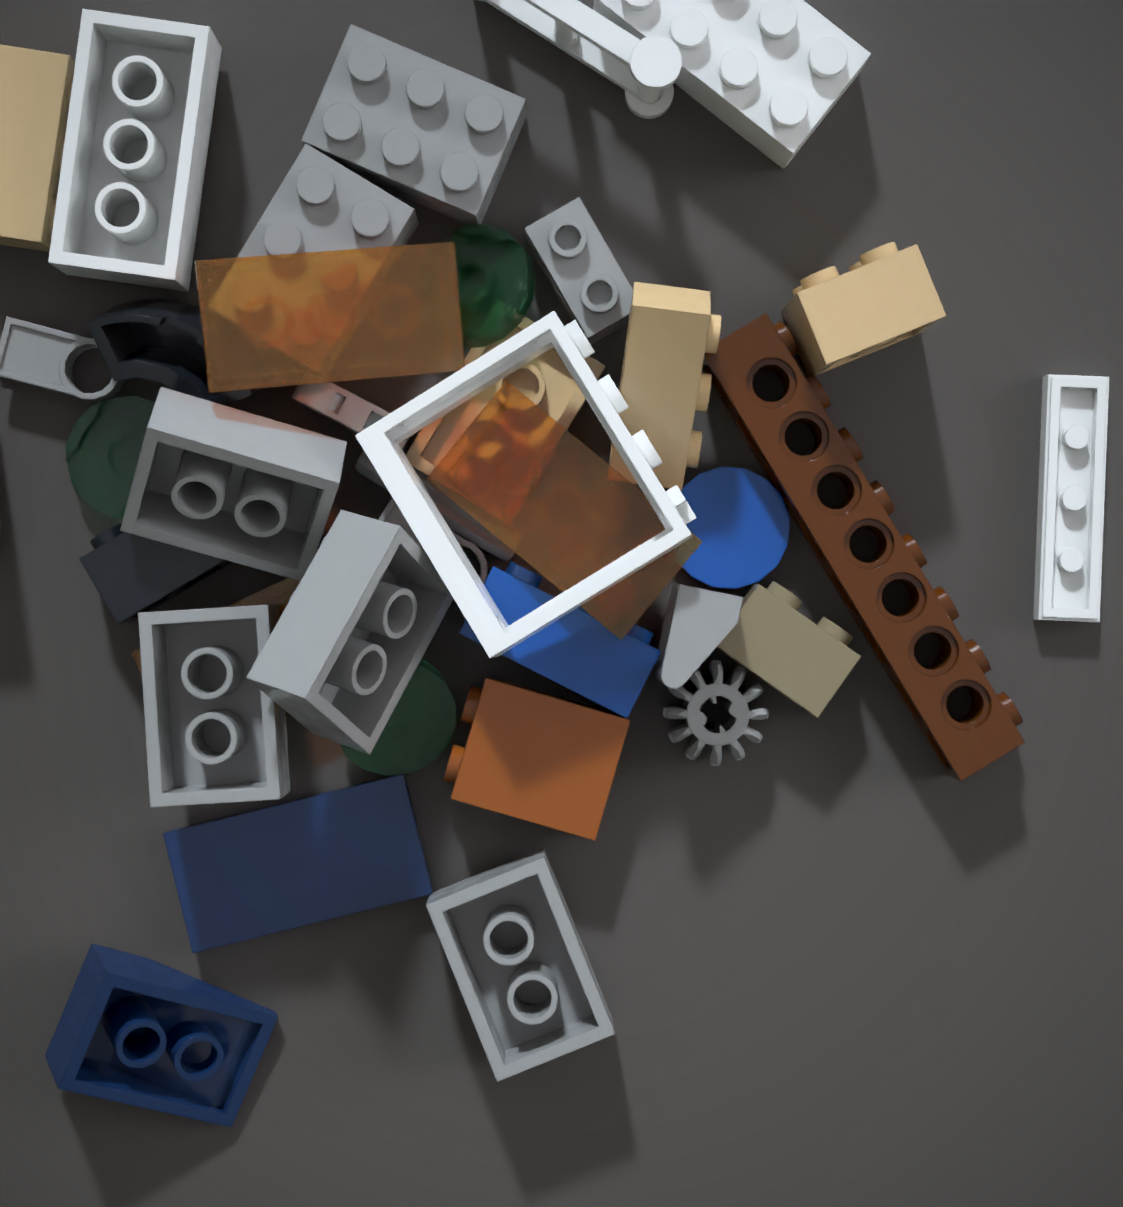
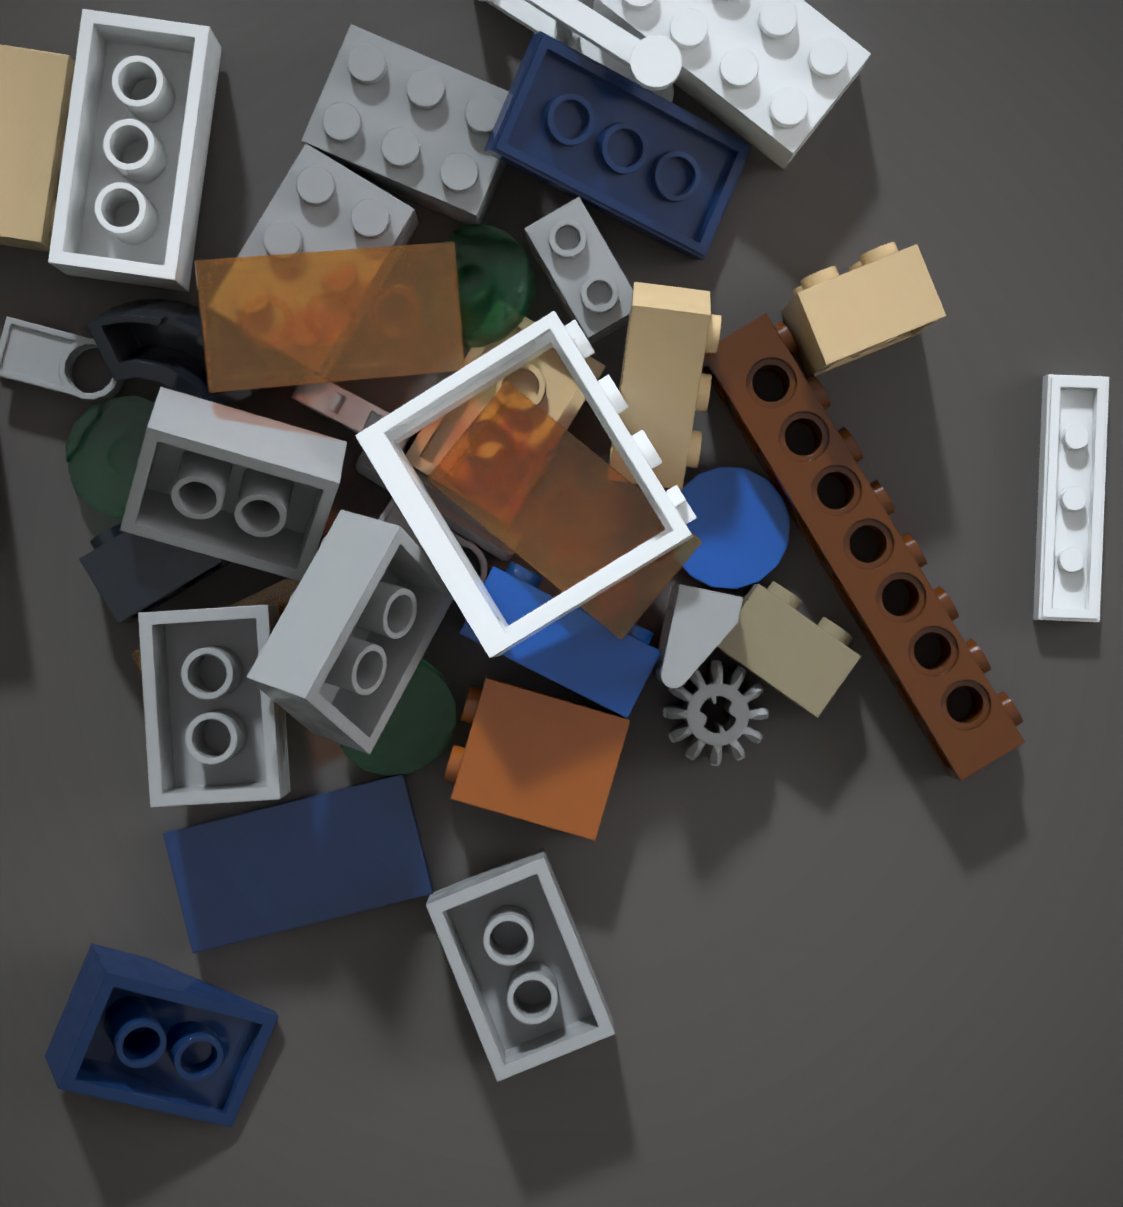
(617, 147): none -> dark blue tile

